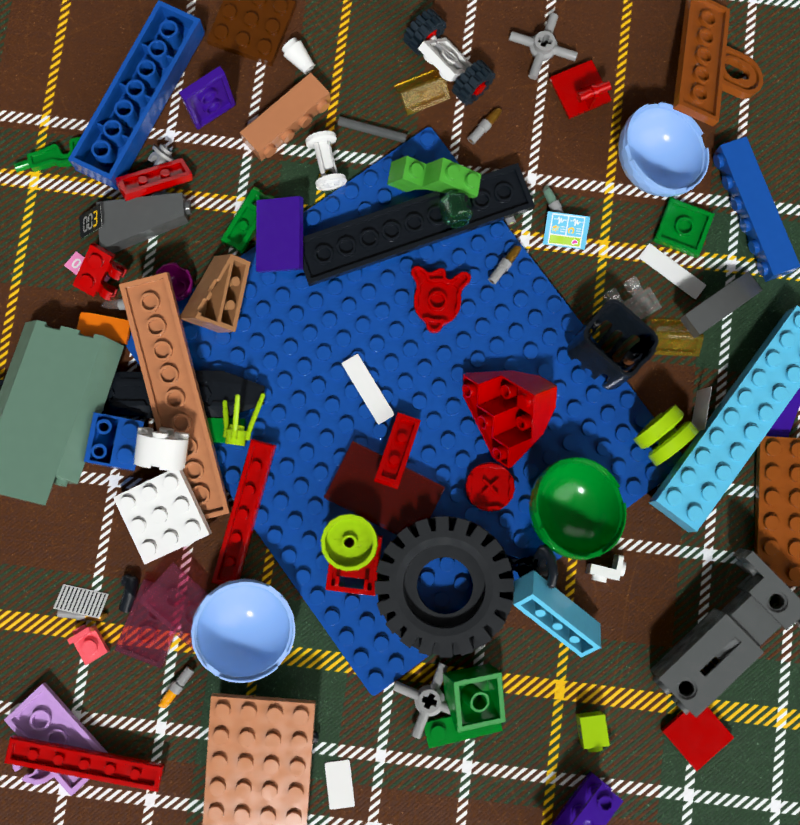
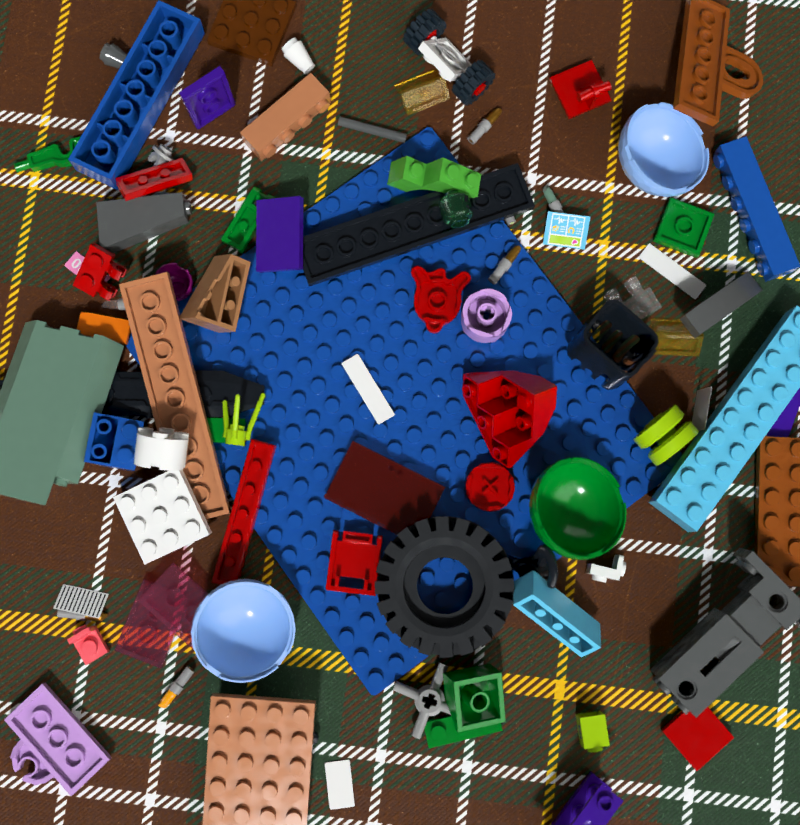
(84, 763): red tile -> none
(90, 221): black sticker -> none
(112, 55): none -> dark grey cone
(131, 584): black arm -> none
(322, 142): white hose -> none
(342, 529): lime wheel -> none
(397, 450): red plate -> none
(499, 312): none -> lavender brick
(546, 39): light grey bar -> none

